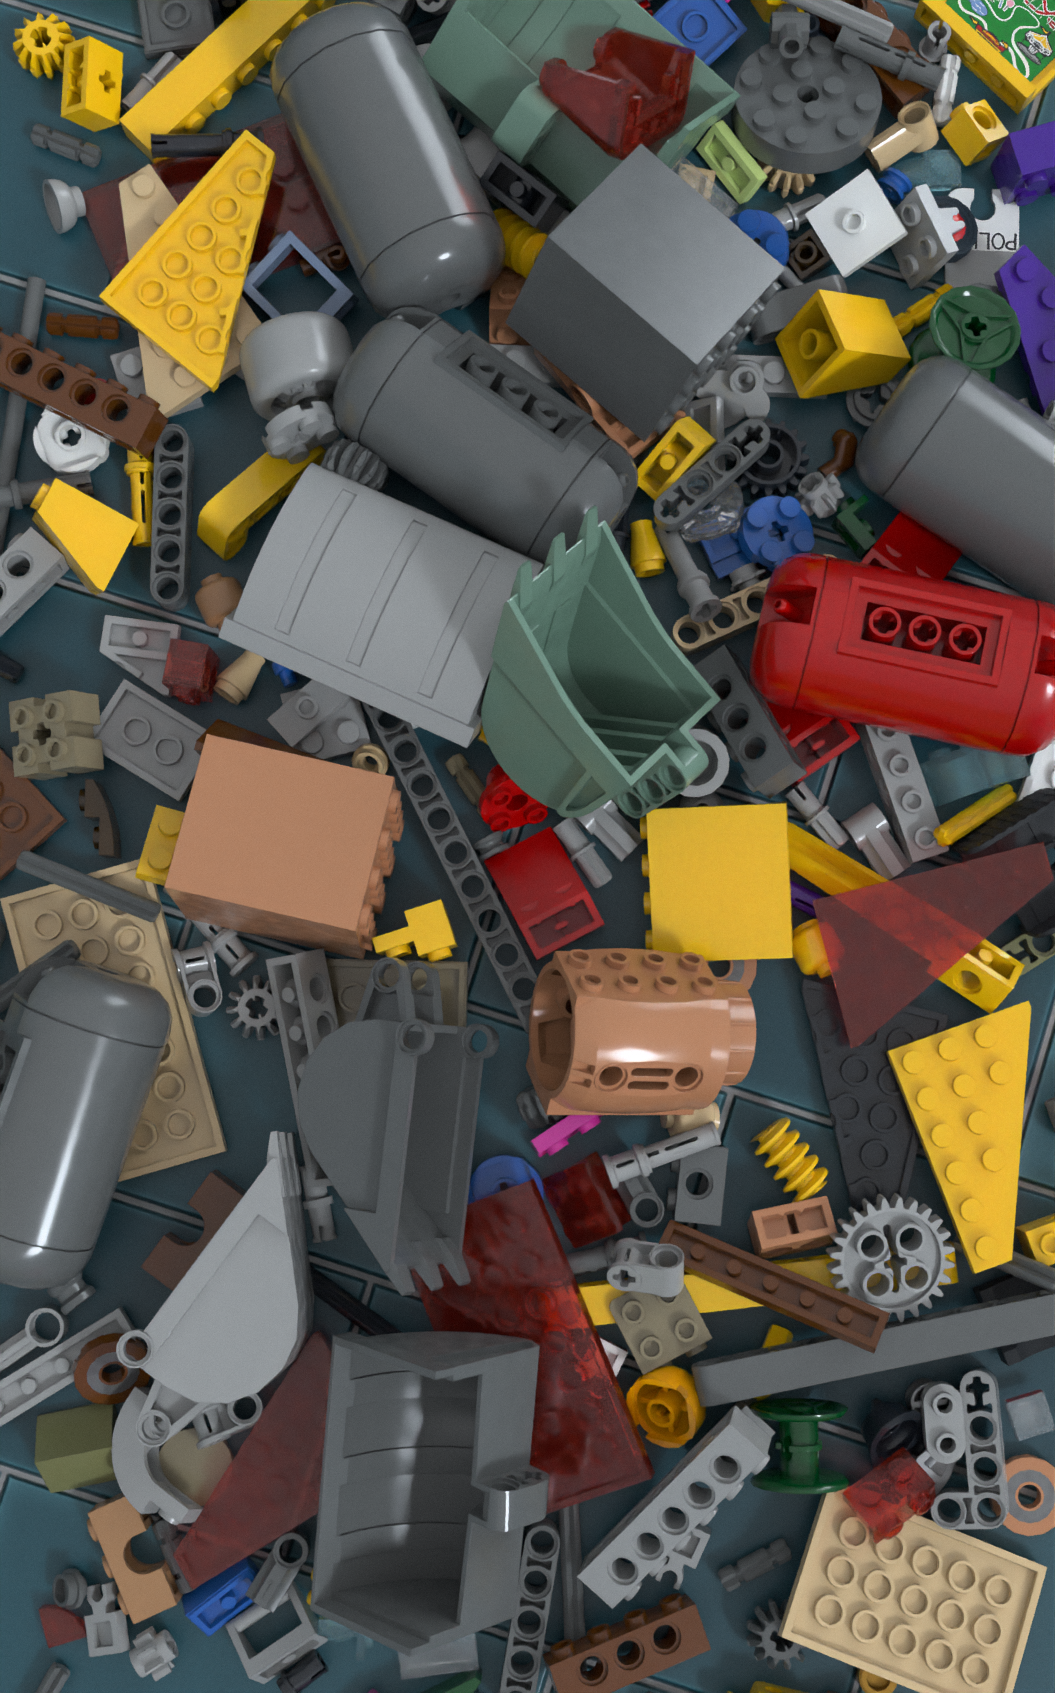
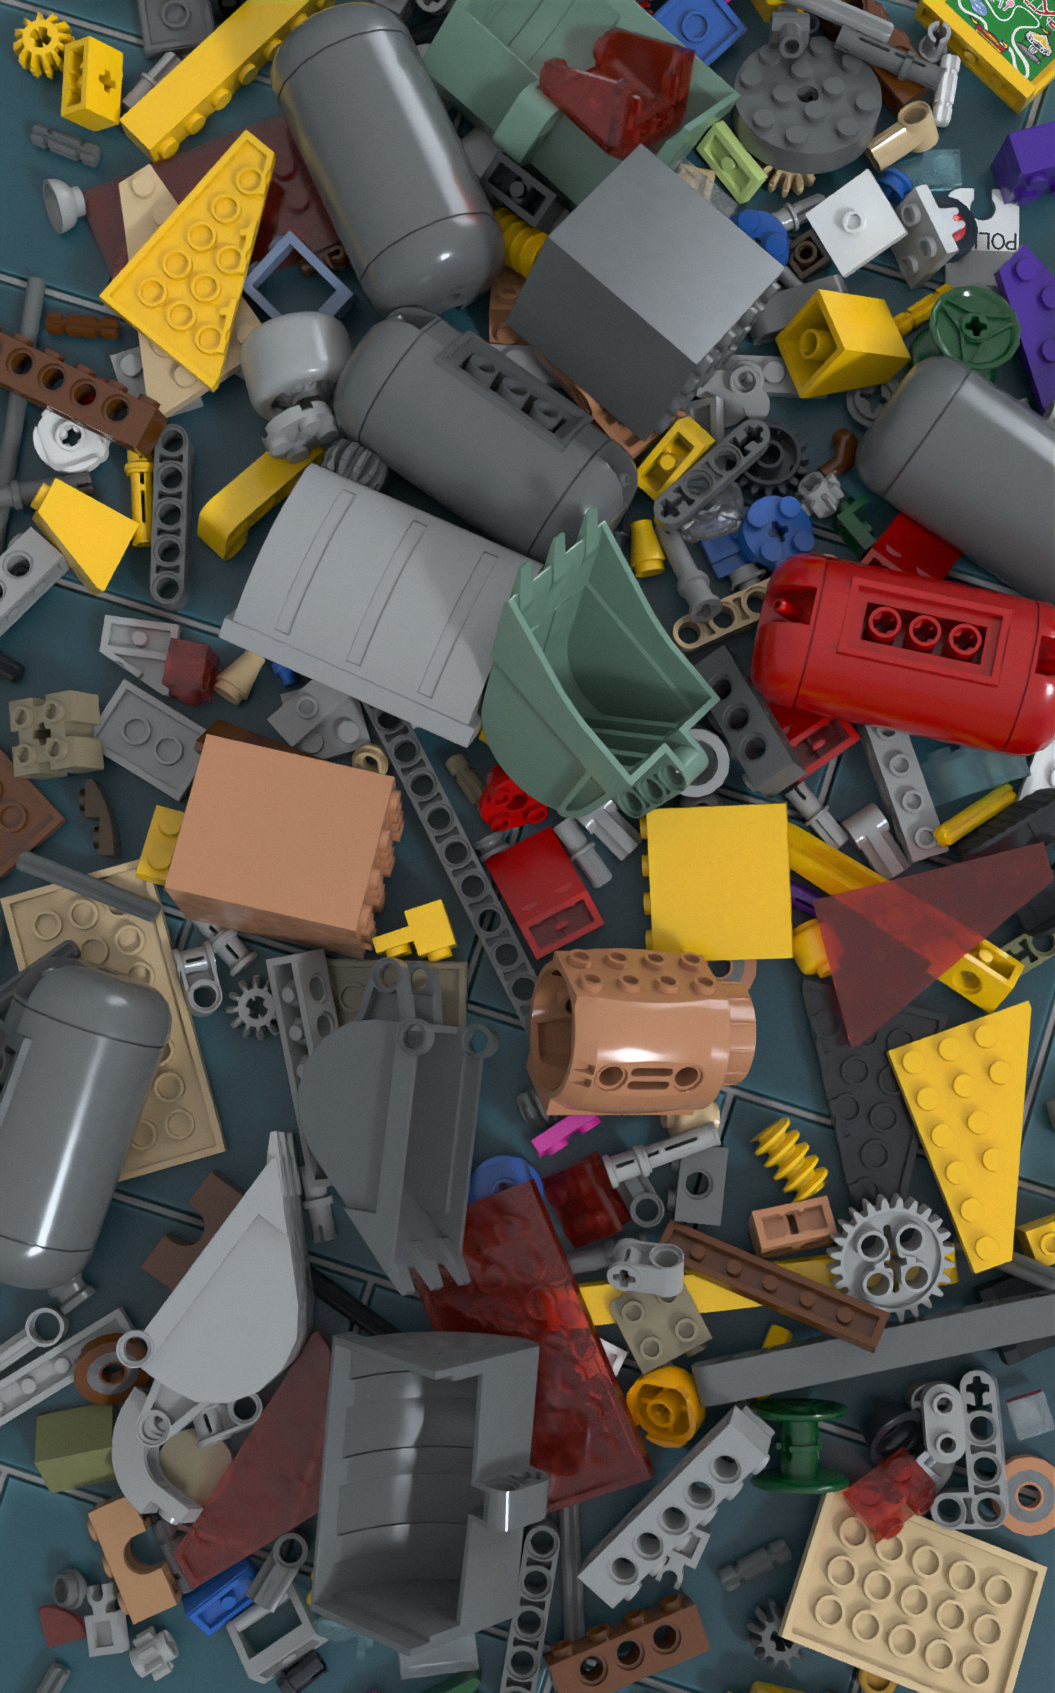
(196, 144): black pin -> none
(218, 598): medium nougat head -> none
(974, 131): yellow brick -> none

